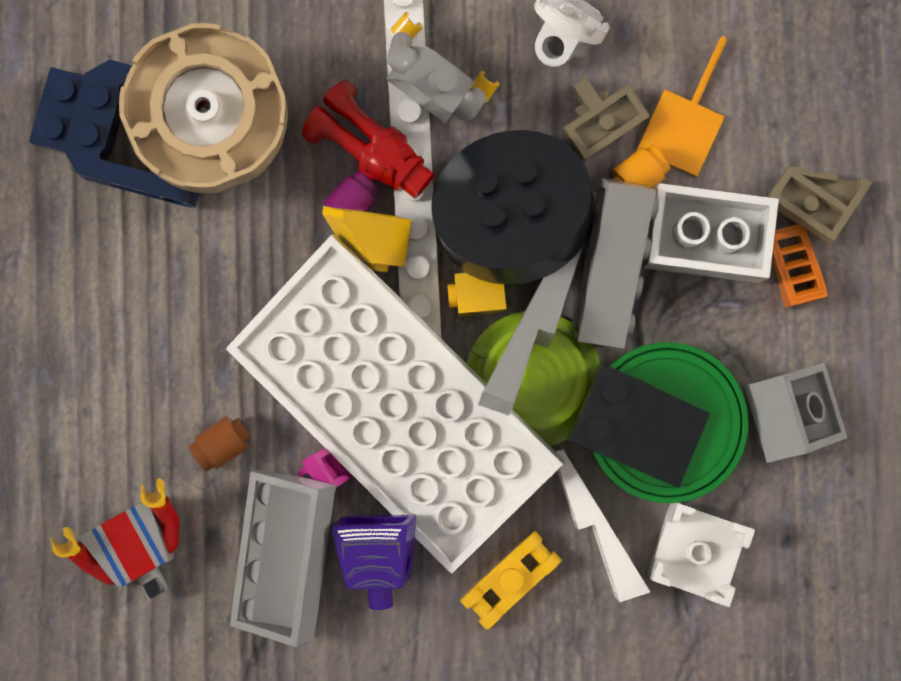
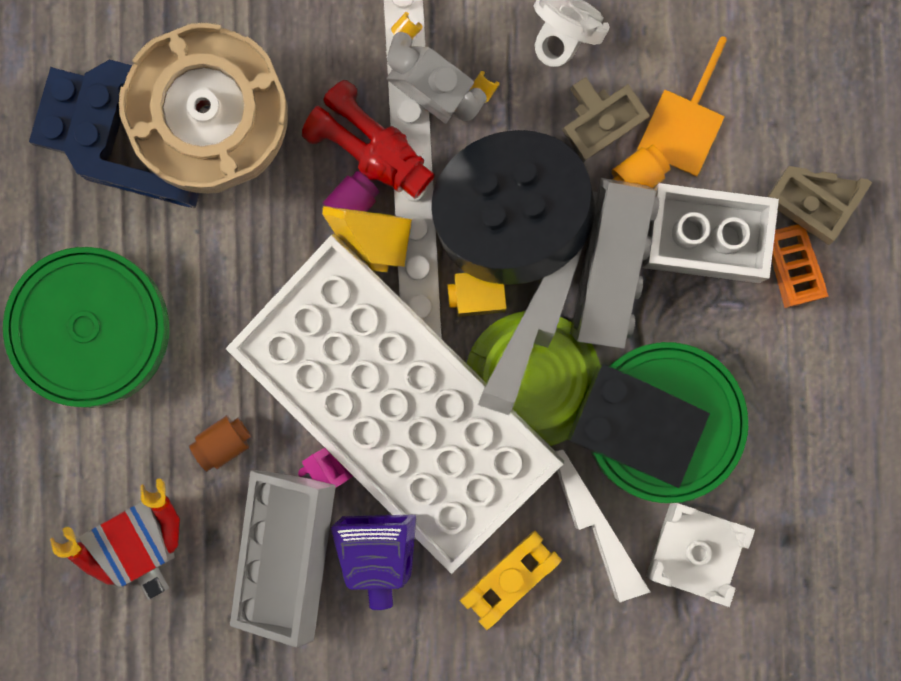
(85, 327): none -> green brick
(795, 413): light grey slope -> none

